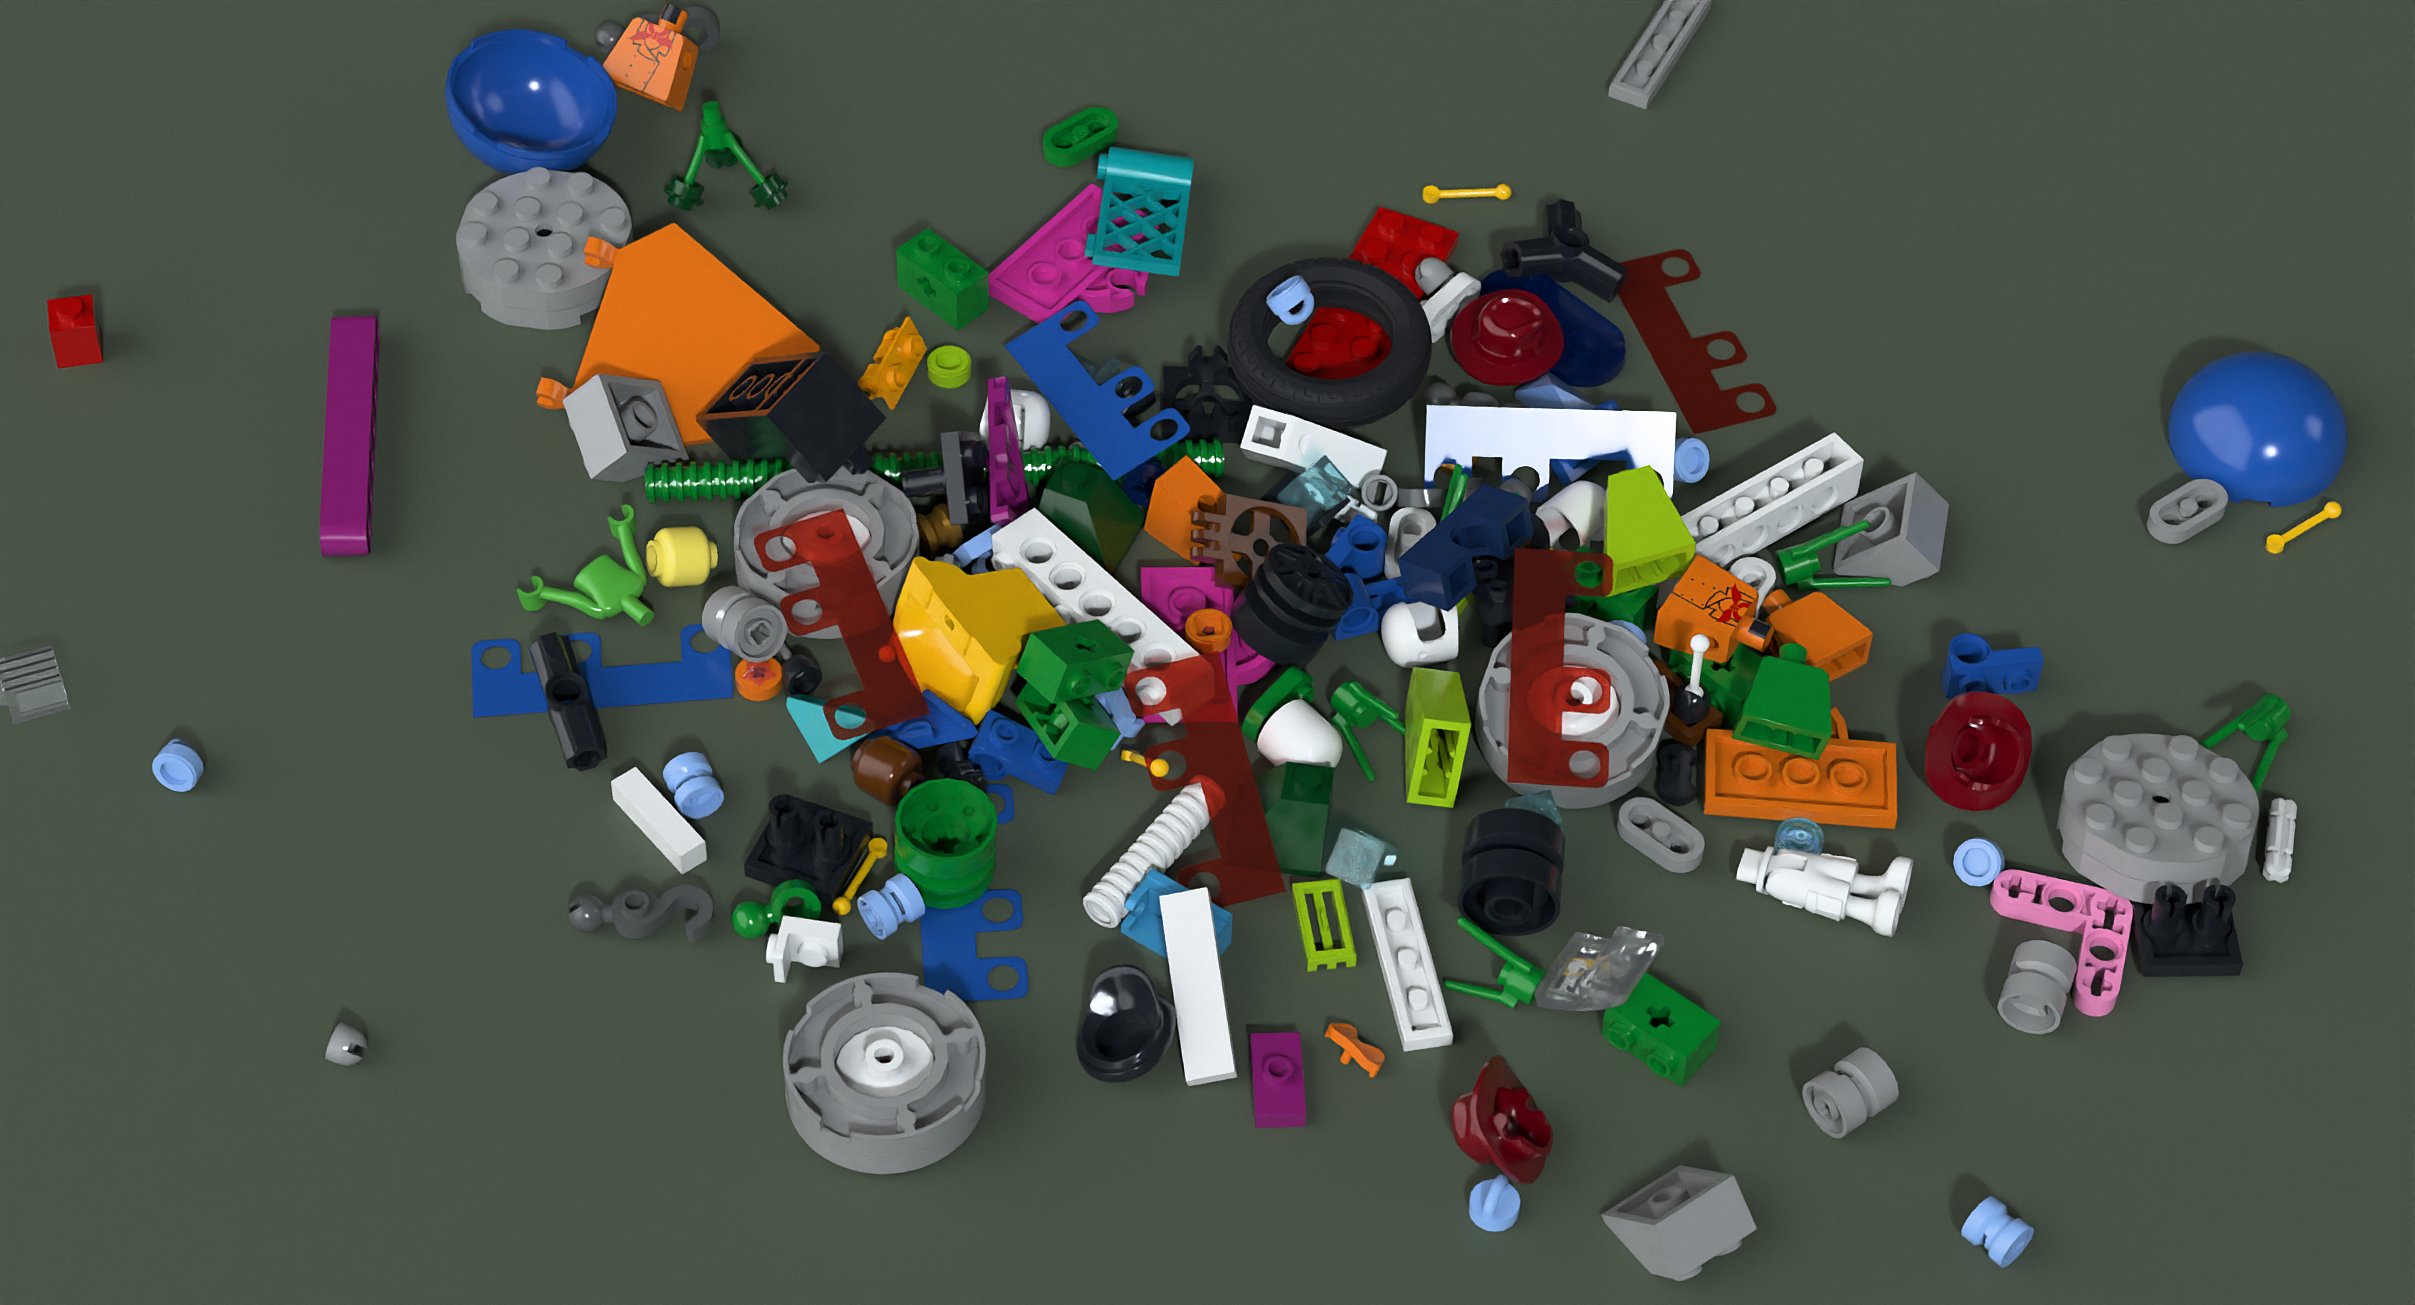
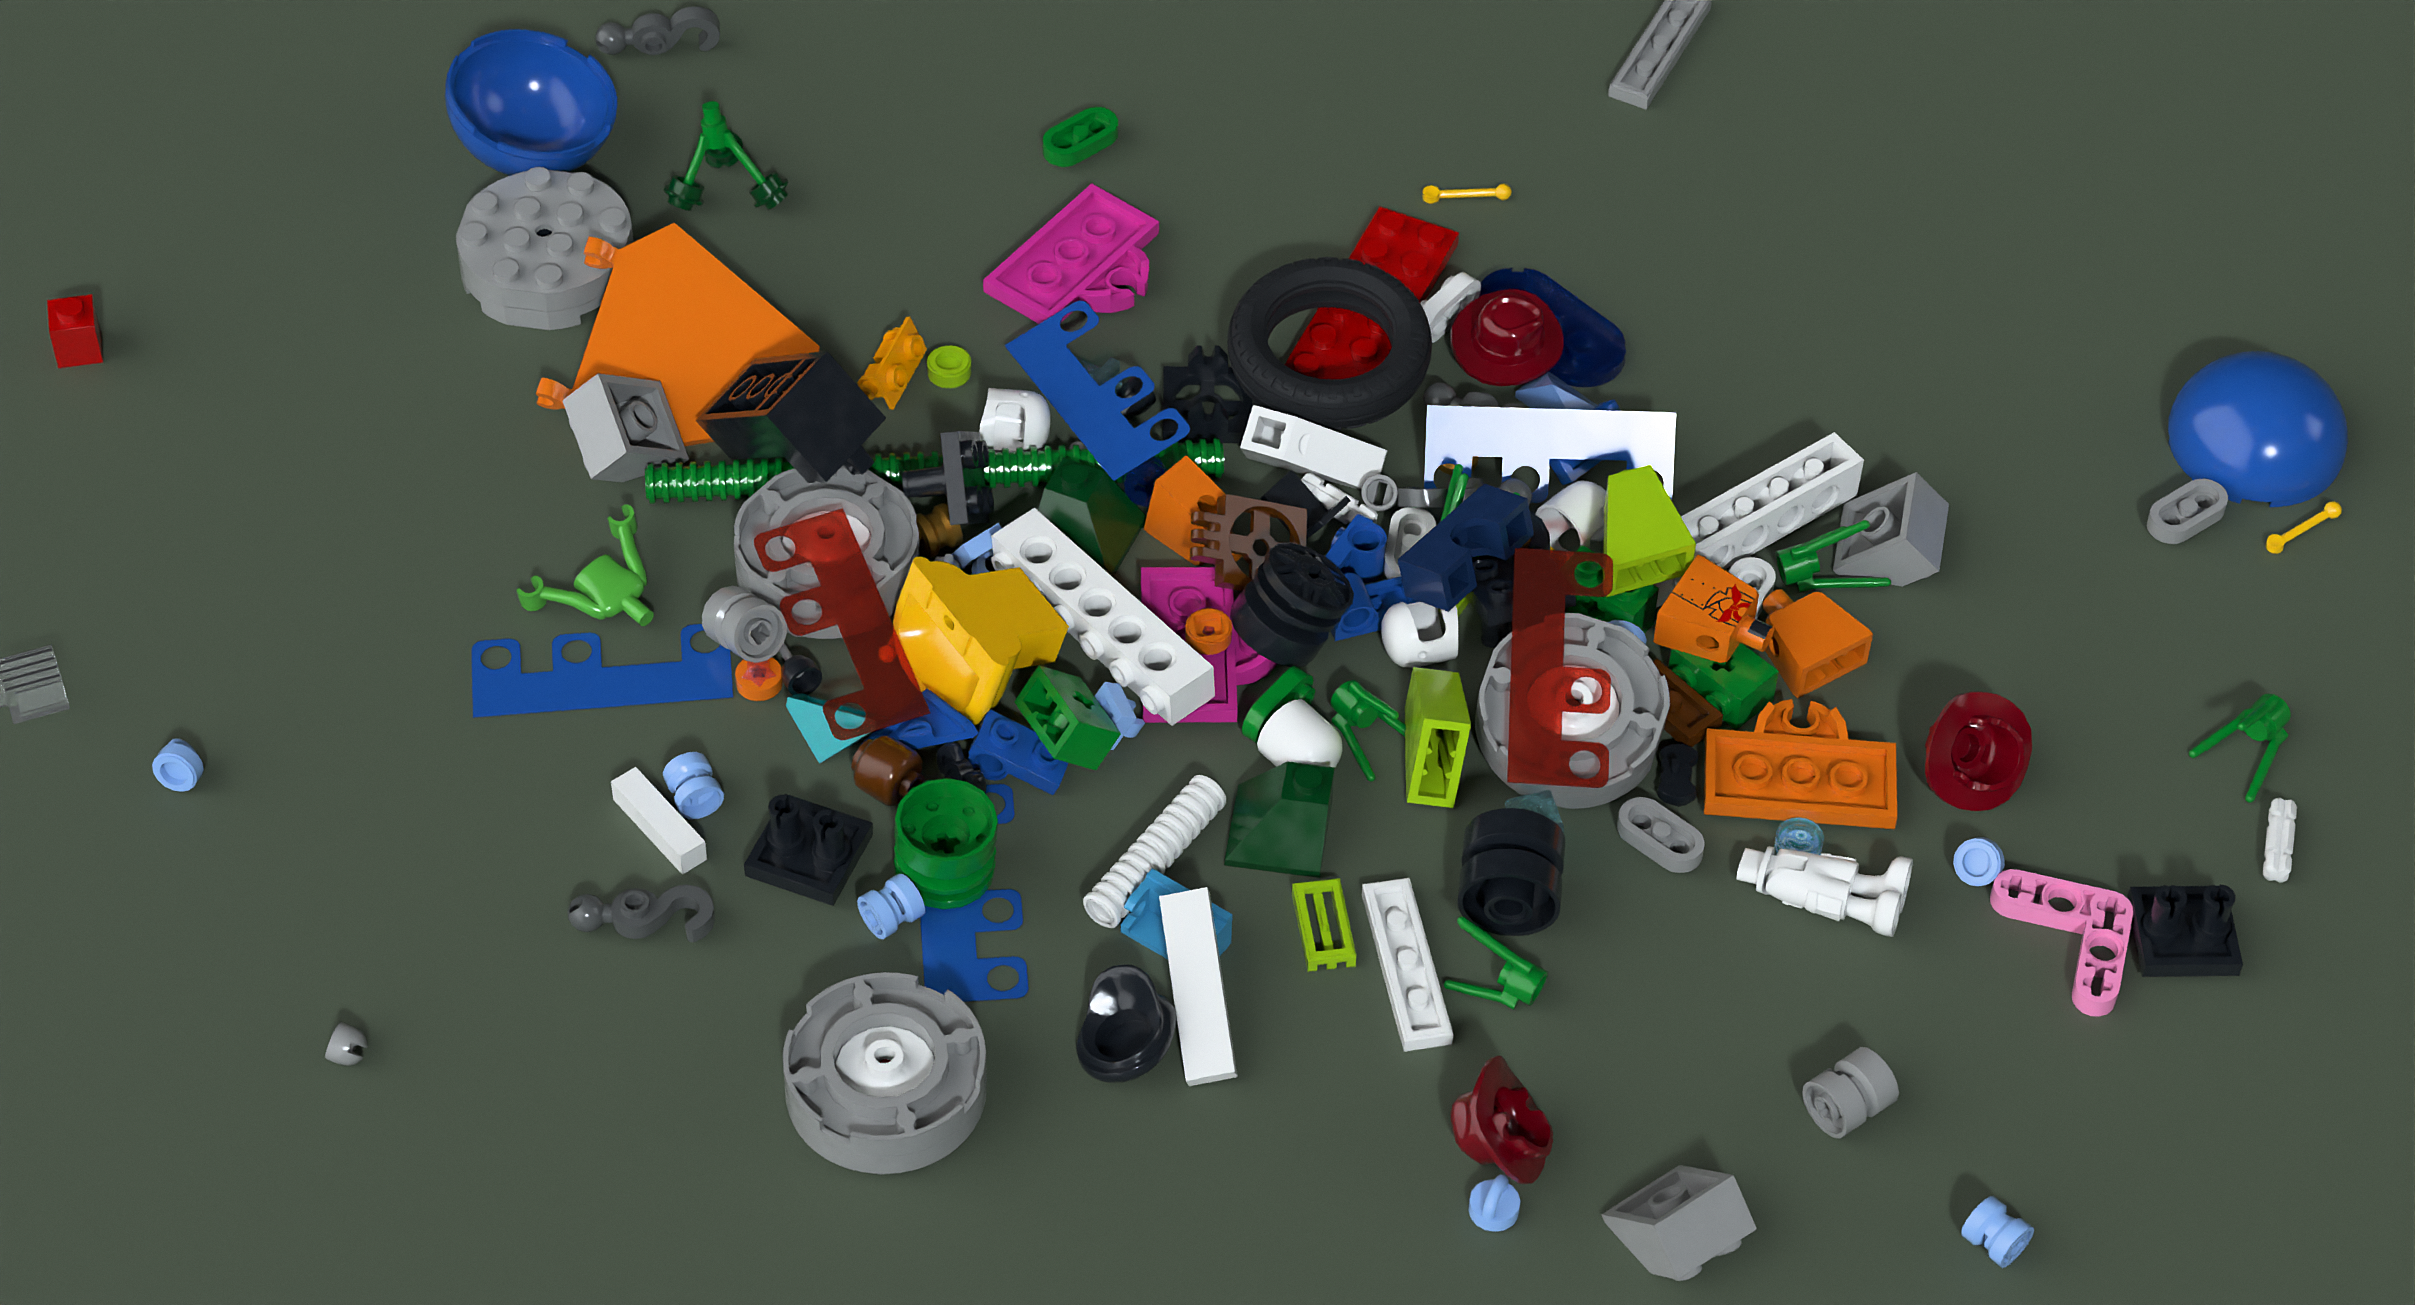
(350, 436): magenta beam -> none
(575, 720): black piece -> none
(655, 59): orange torso -> none
(681, 556): light yellow head -> none
(753, 918): green plate -> none
(804, 941): white bracket -> none
(877, 849): yellow hinge -> none
(942, 279): green brick -> none
(1004, 462): magenta wing -> none
(1075, 661): green brick -> none
(1147, 179): teal piece -> none
(1158, 767): yellow hinge -> none
(1221, 763): clear red piece -> none
(1277, 1080): magenta plate -> none
(1289, 295): light blue tile -> none
(1317, 489): clear light blue bracket -> none
(1359, 856): clear light blue bracket -> none
(1366, 1055): orange piece -> none
(1431, 274): light grey hinge -> none
(1564, 255): black piece -> none
(1597, 970): clear slope -> none
(1662, 1030): green brick -> none
(1680, 357): clear red piece -> none
(1690, 460): light blue tile -> none
(1692, 698): black hinge -> none
(1787, 705): green torso -> none
(1976, 667): blue plate -> none
(2037, 987): light grey wheel -> none
(2156, 816): light grey piece -> none

